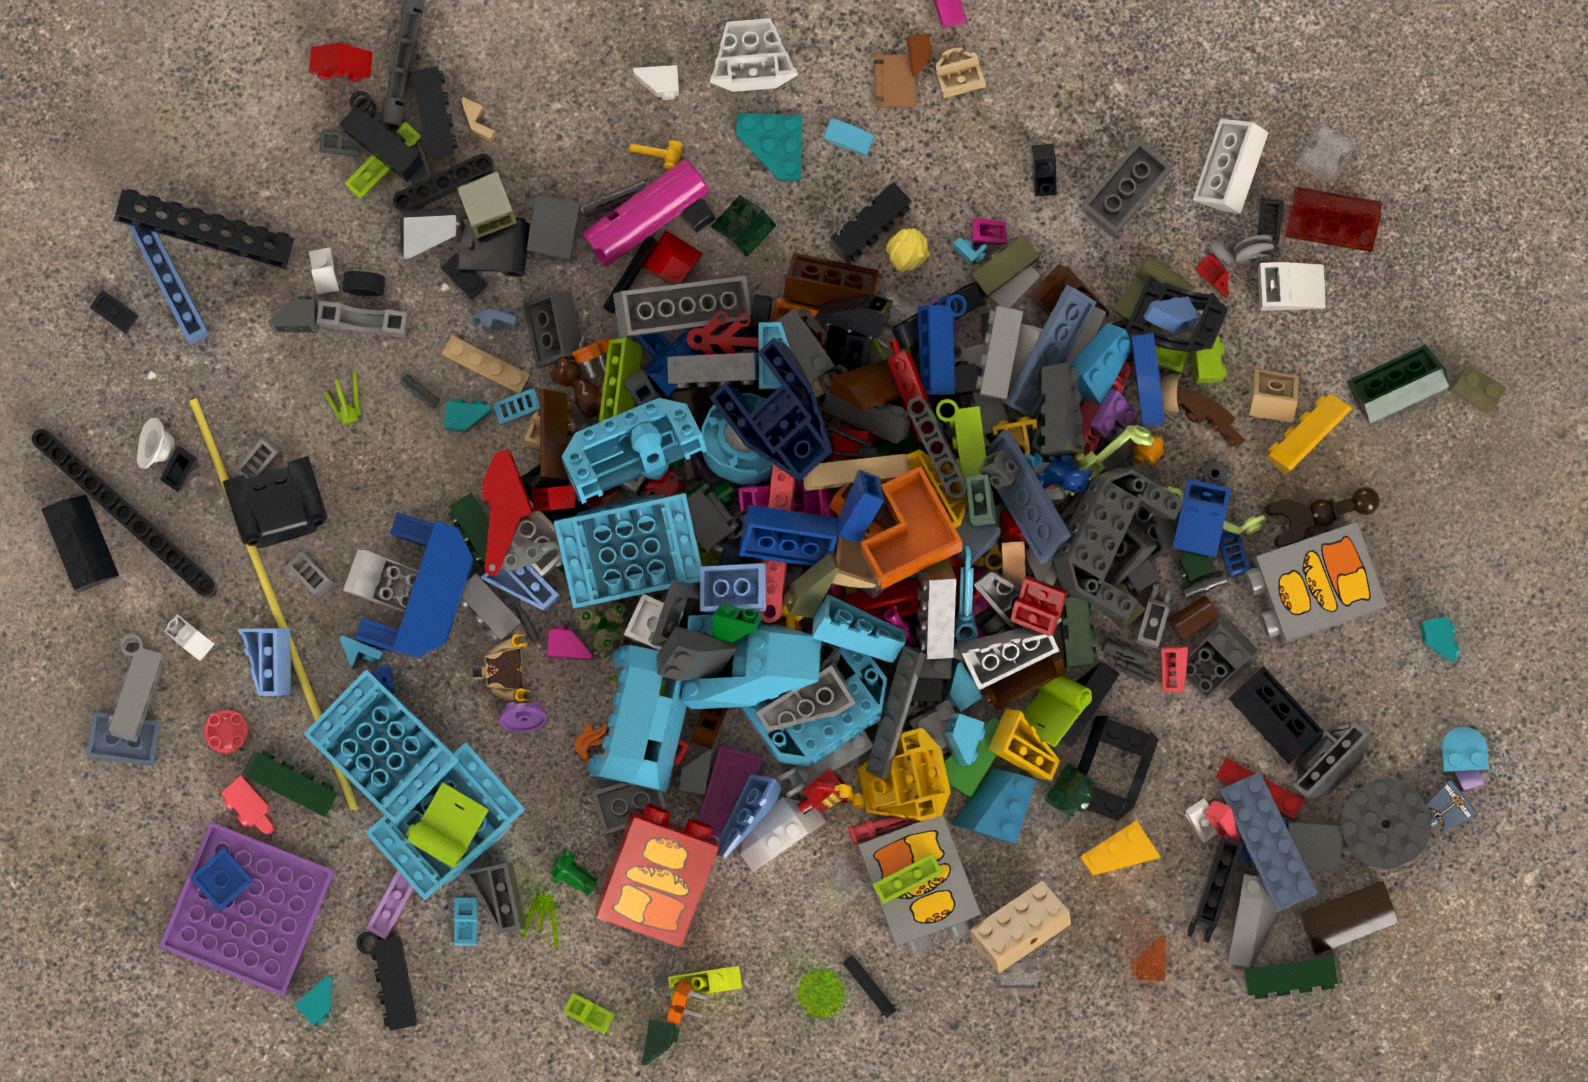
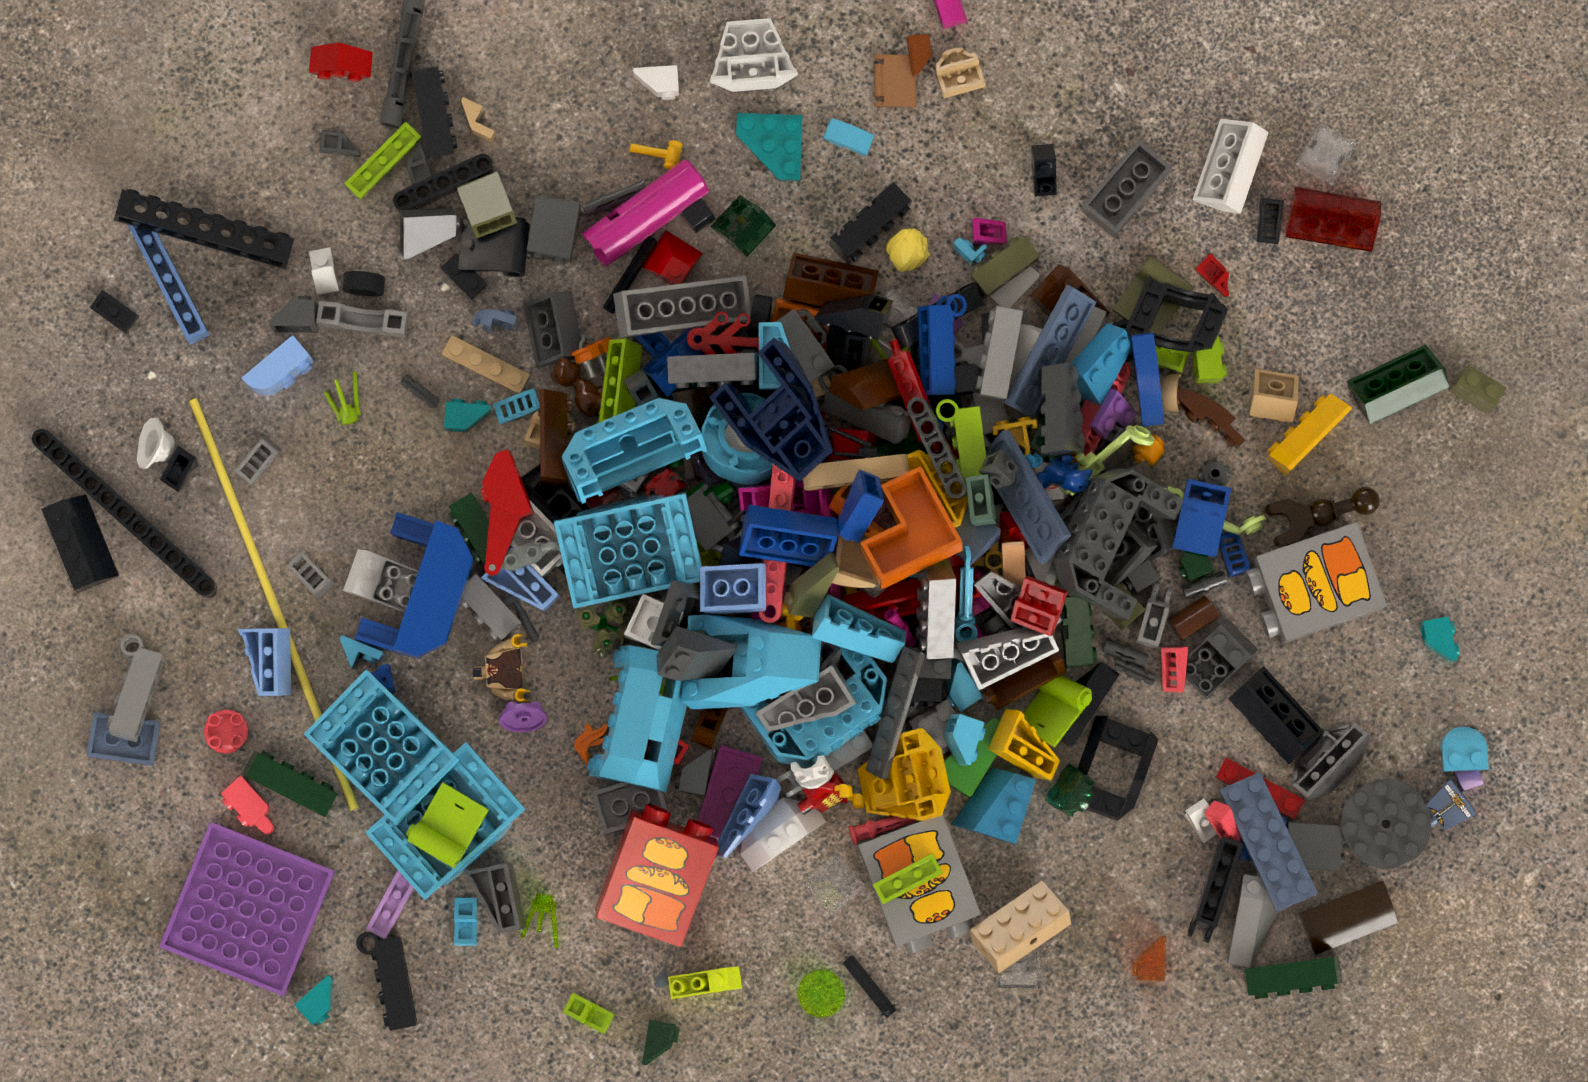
(188, 637): white slope -> none
(222, 879): blue tile -> none
(276, 504): black piece -> none
(279, 368): none -> light blue brick
(378, 139): black hinge -> none
(553, 498): red slope -> none
(566, 645): dark pink slope -> none
(571, 873): green piece -> none
(647, 441): medium azure piece -> none
(679, 1002): orange piece -> none
(733, 622): green slope -> none
(813, 776): none -> white piece
(1120, 850): yellow wedge -> none
(1172, 315): medium blue slope -> none
(1221, 253): light grey pin -> none
(1254, 250): light grey piece -> none
(1291, 286): white slope -> none

